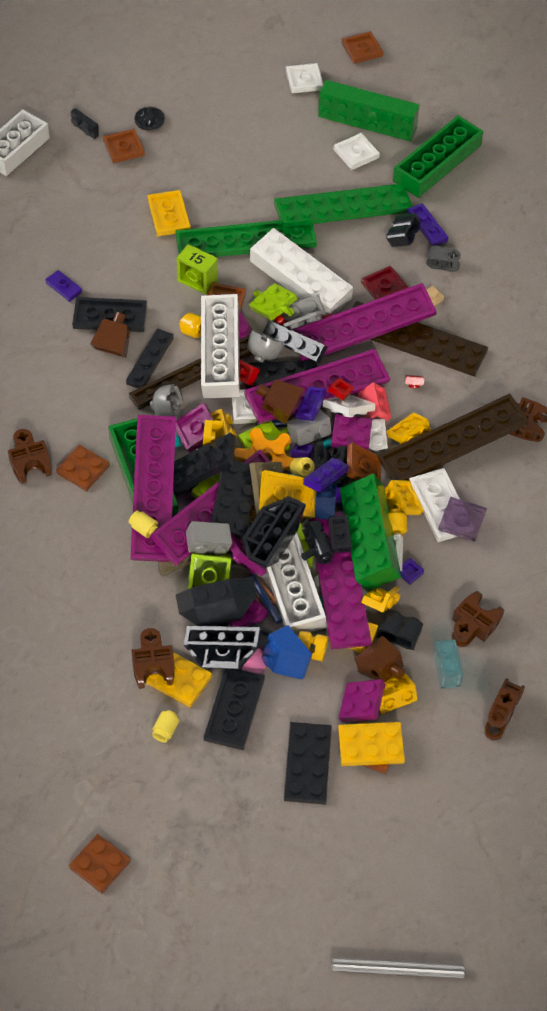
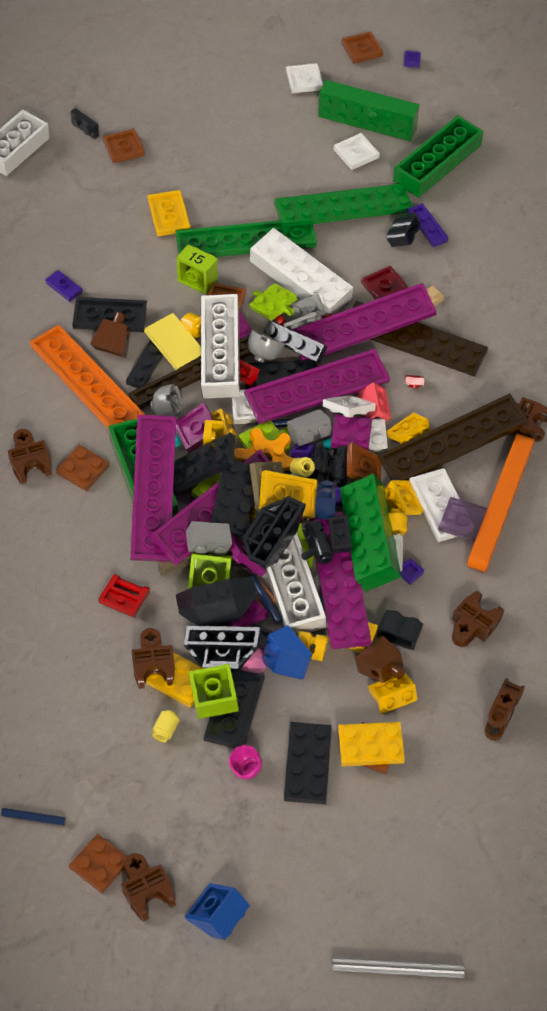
(31, 816): none -> dark blue bar
(84, 377): none -> orange plate
(123, 600): none -> red plate
(143, 523): light yellow brick -> none
(145, 885): none -> reddish brown piece
(149, 118): black wheel -> none
(174, 341): none -> light yellow tile
(213, 691): none -> lime brick
(218, 910): none -> blue slope
(245, 762): none -> dark pink hair
(280, 399): reddish brown torso -> none
(311, 403): dark purple plate -> none
(325, 474): dark purple plate -> none
(340, 389): red plate -> none
(362, 701): magenta plate -> none
(381, 599): yellow bracket -> none
(412, 59): none -> dark purple plate
(442, 257): dark grey piece -> none
(448, 664): clear light blue brick -> none
(500, 503): none -> orange beam

